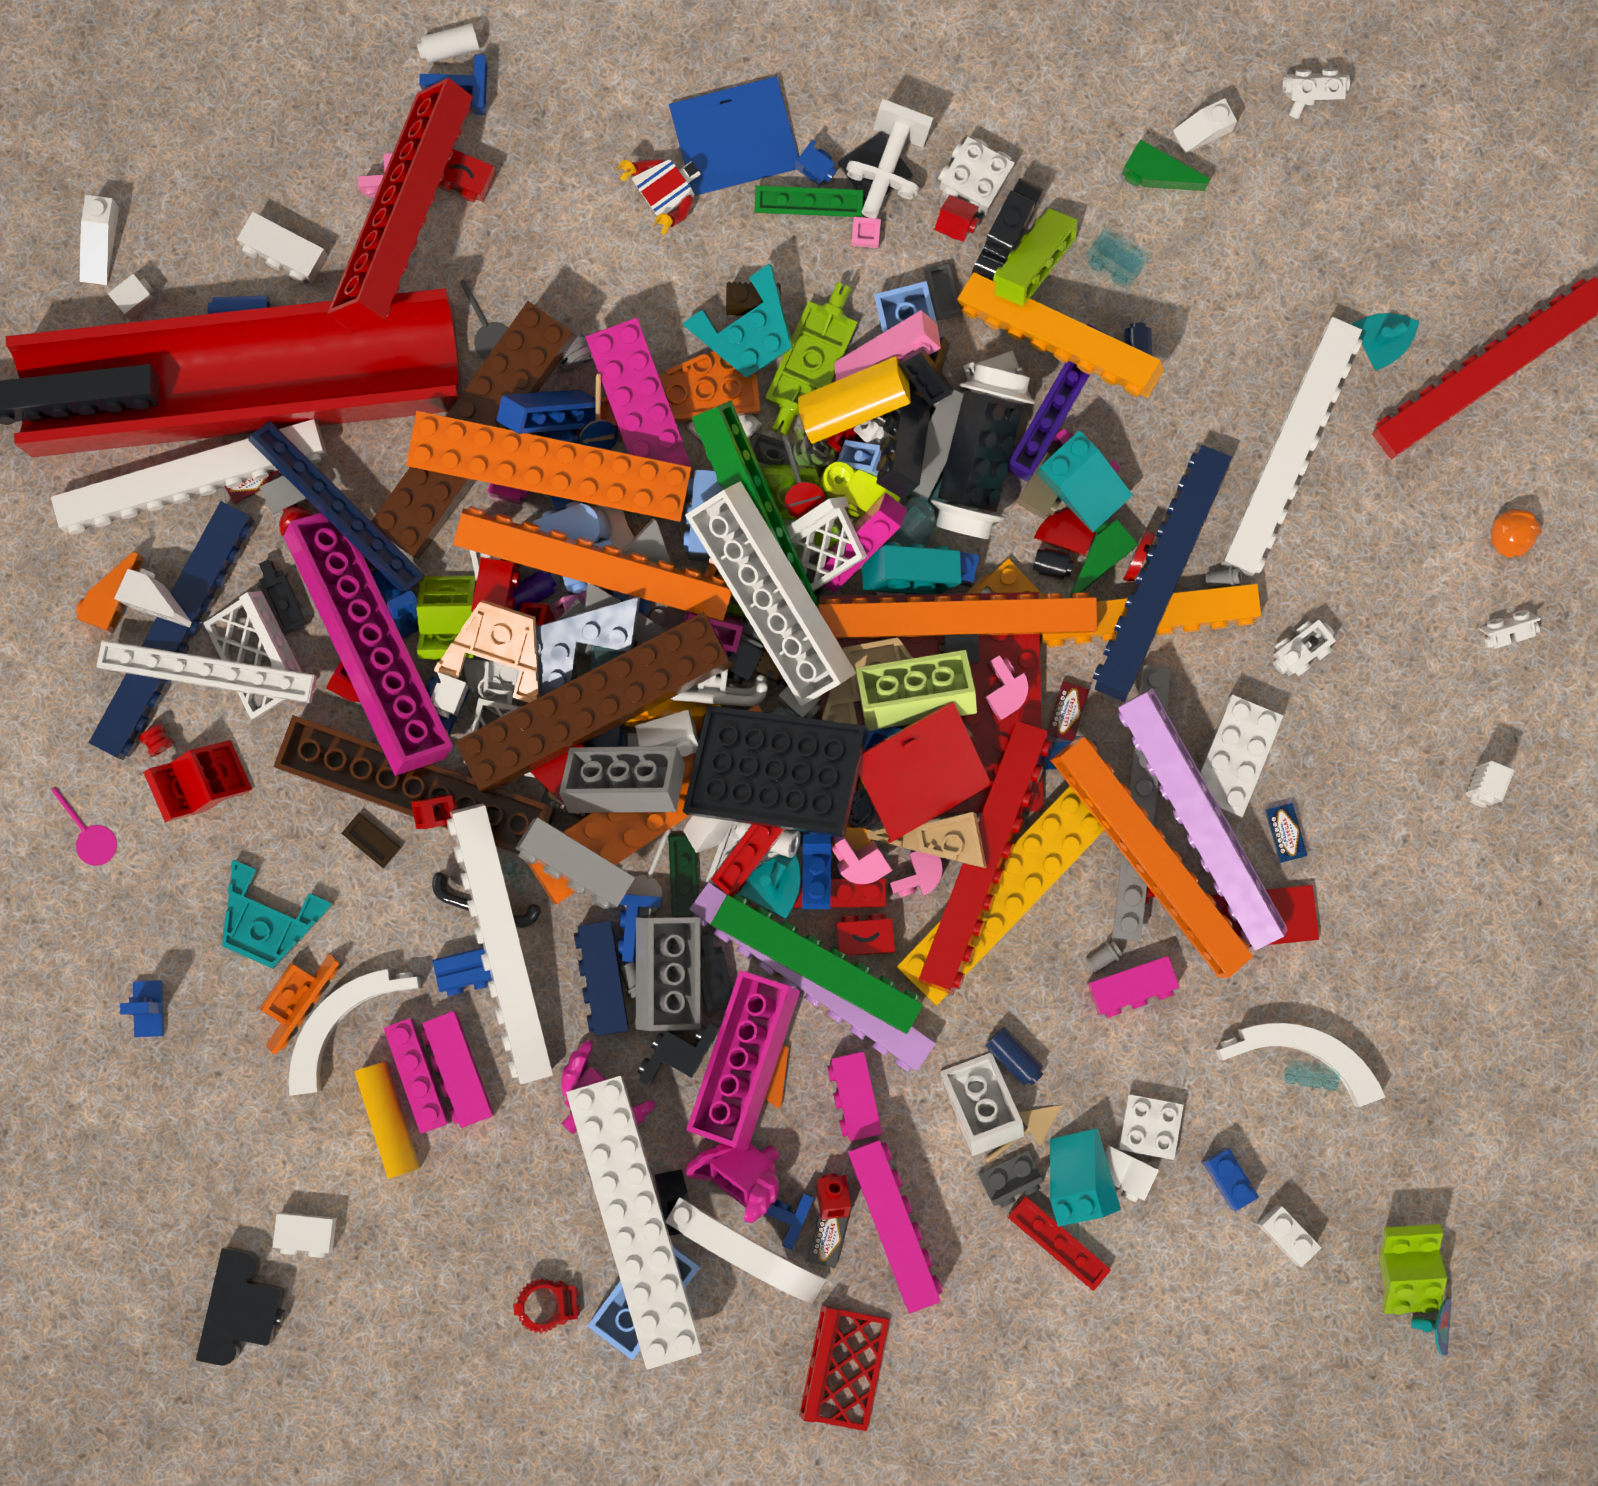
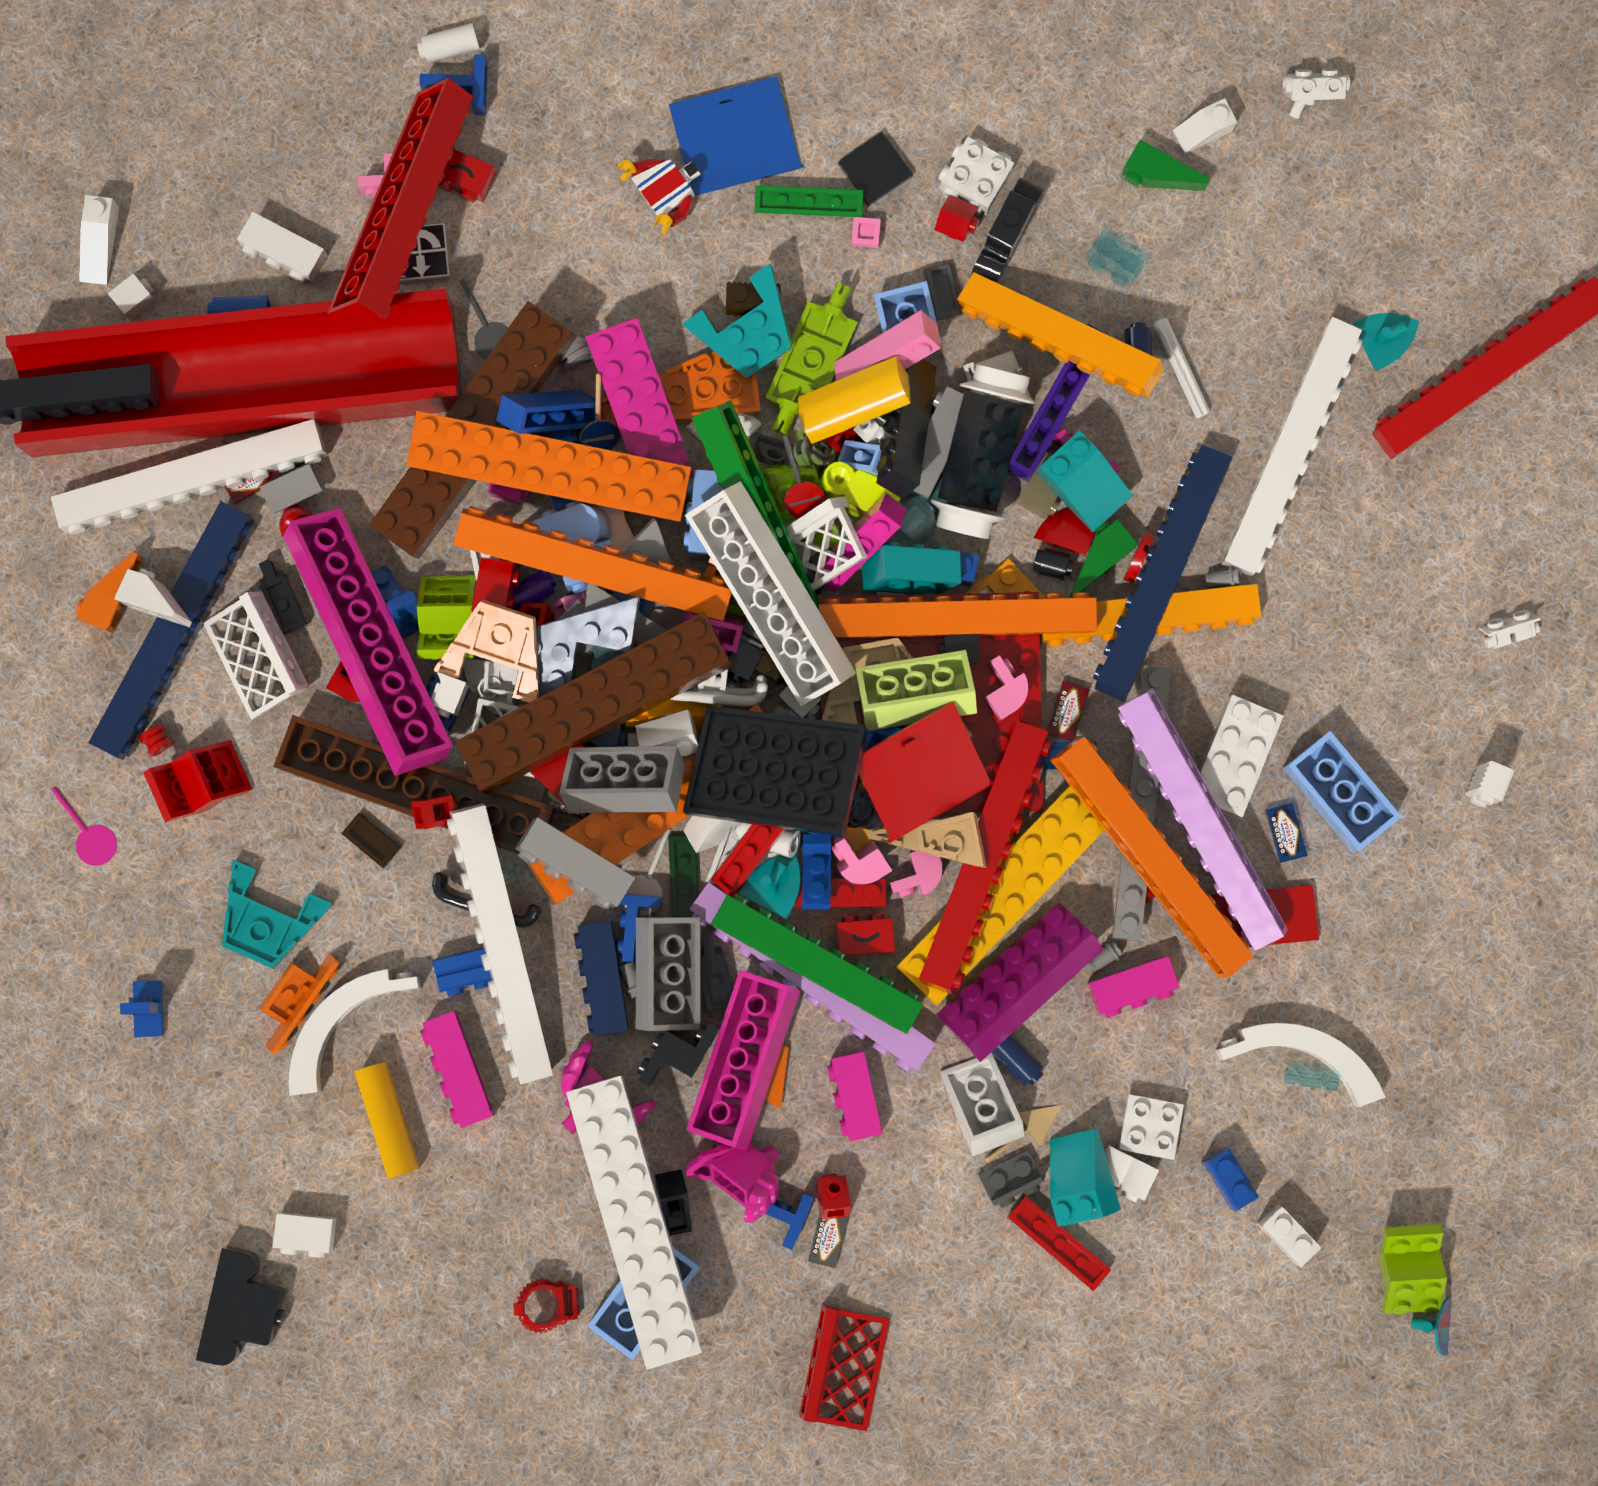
(206, 671): white tile -> none
(336, 507): dark blue plate -> none
(416, 1075): dark pink brick -> none
(429, 257): none -> tile
(744, 1252): white arch -> none
(815, 164): blue brick -> none
(893, 1225): dark pink brick -> none
(901, 126): white piece -> none
(926, 372): black bracket -> none
(1020, 981): none -> magenta brick
(1035, 257): lime brick -> none
(1181, 368): none -> white axle
(1294, 654): white brick -> none
(1341, 792): none -> light blue brick
(1515, 532): orange hair -> none

